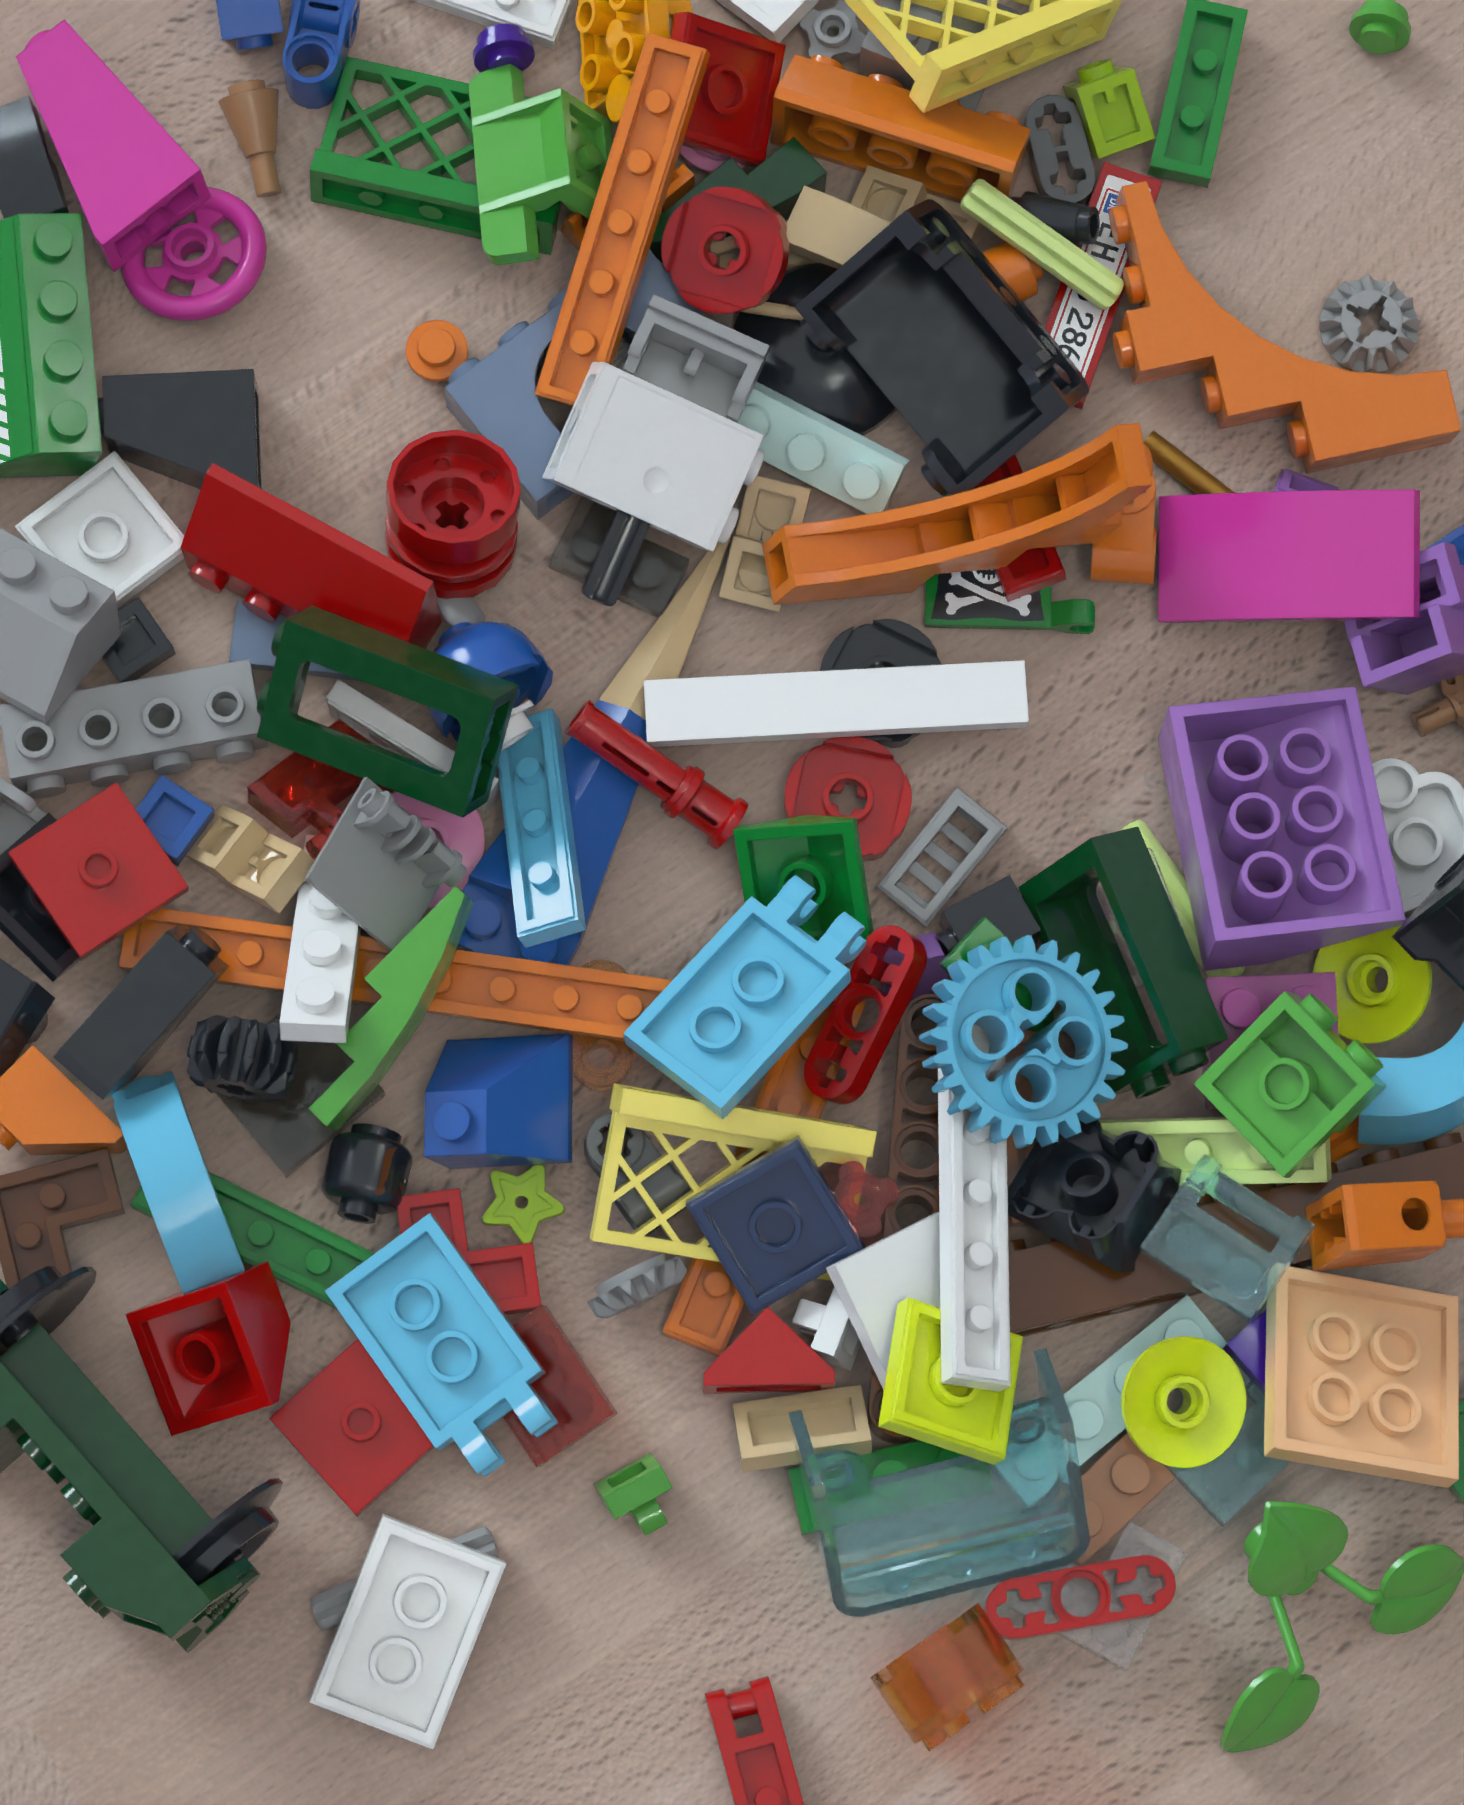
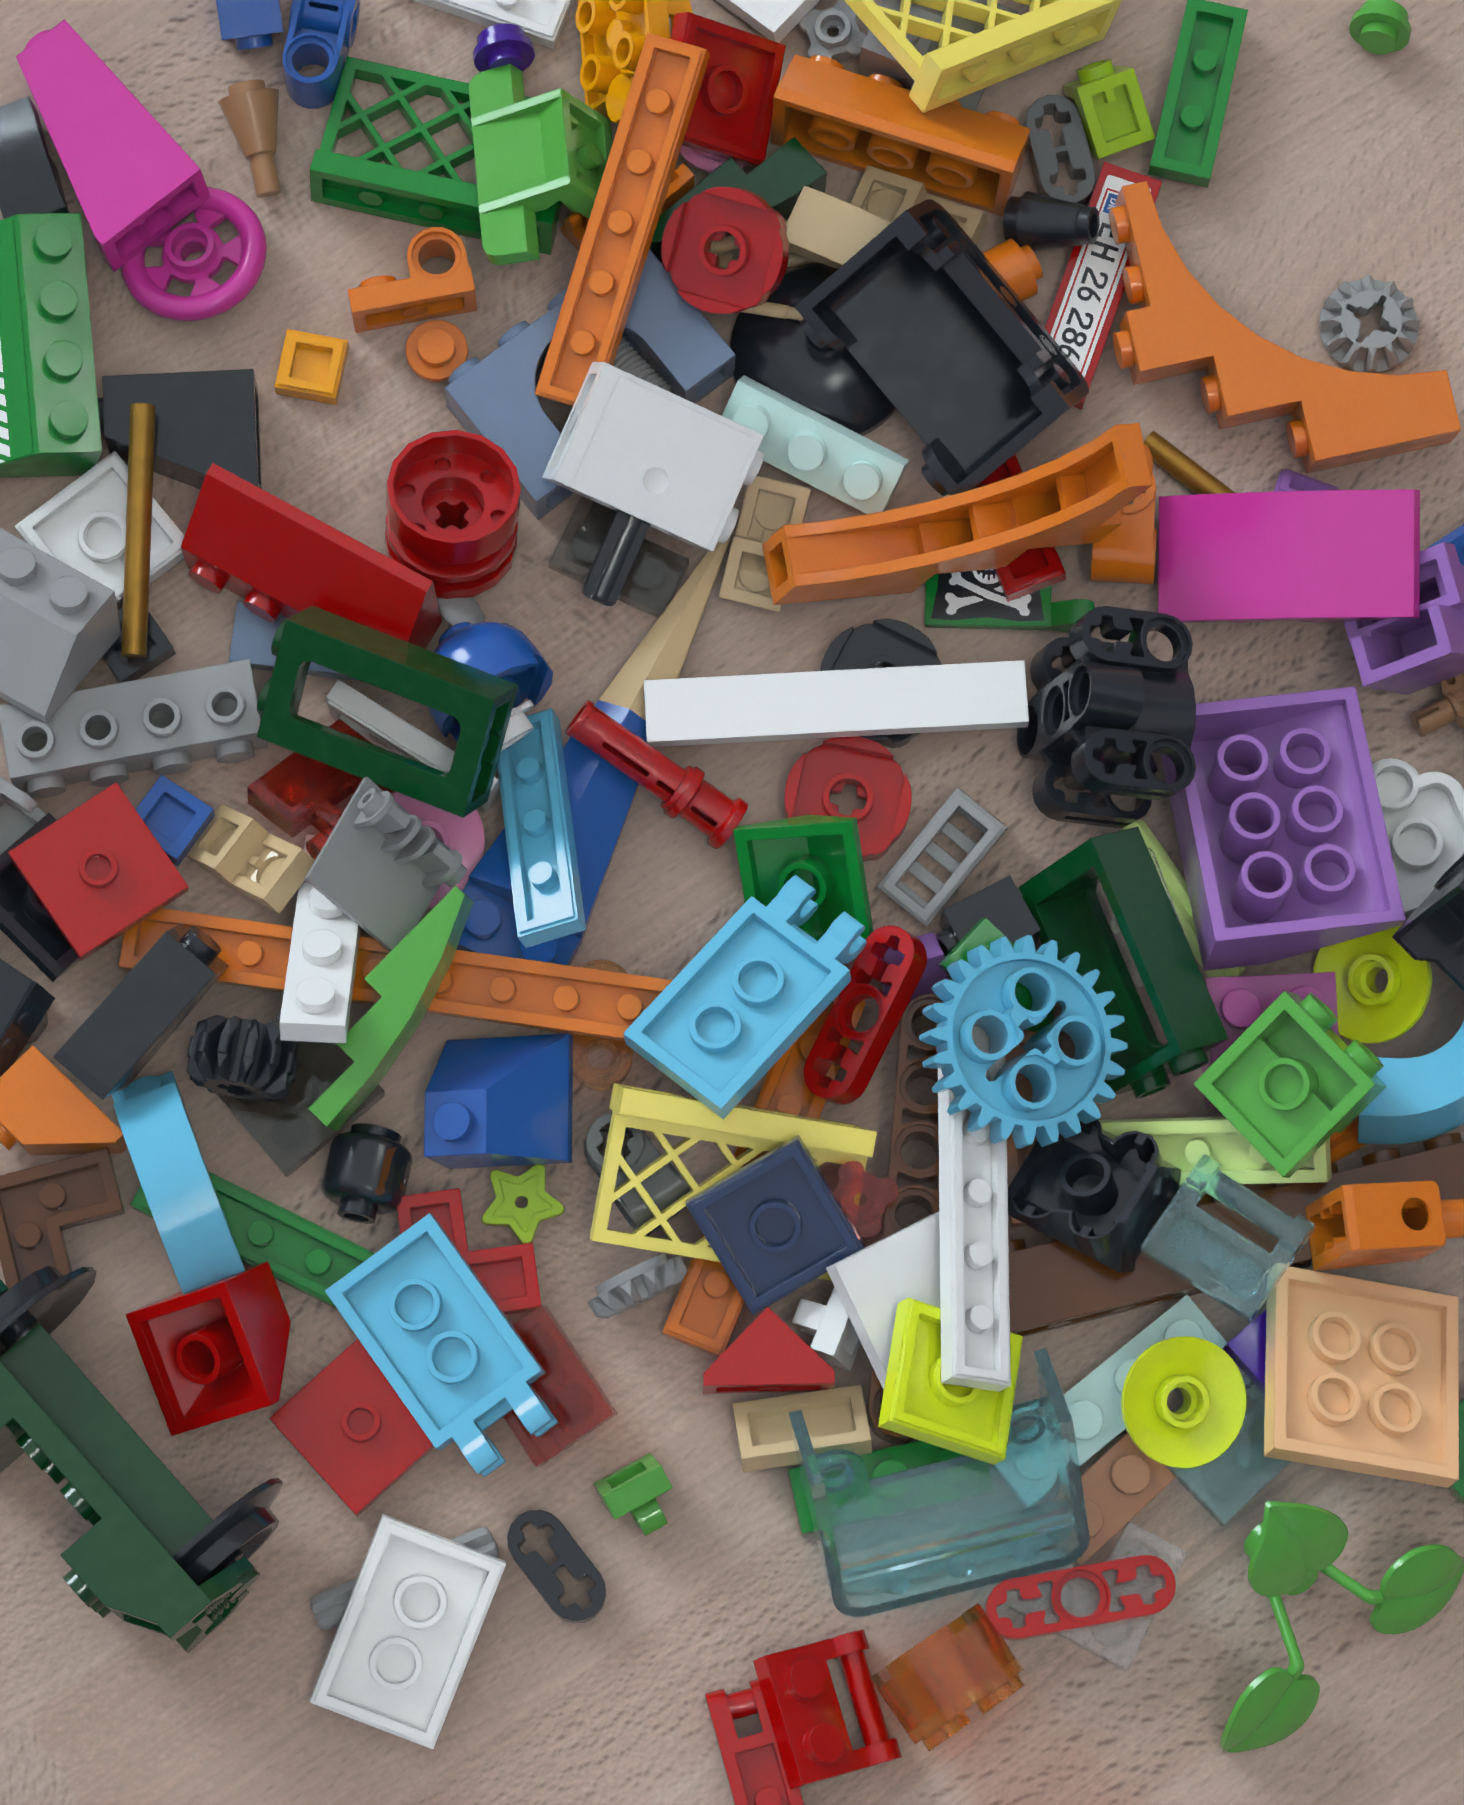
(138, 530): none -> pearl gold bar
(311, 367): none -> light orange tile
(424, 296): none -> orange plate
(568, 1555): none -> black beam
(696, 358): light grey hinge -> none
(808, 1713): none -> red plate
(1042, 244): yellowish green axle -> none
(1109, 717): none -> black piece

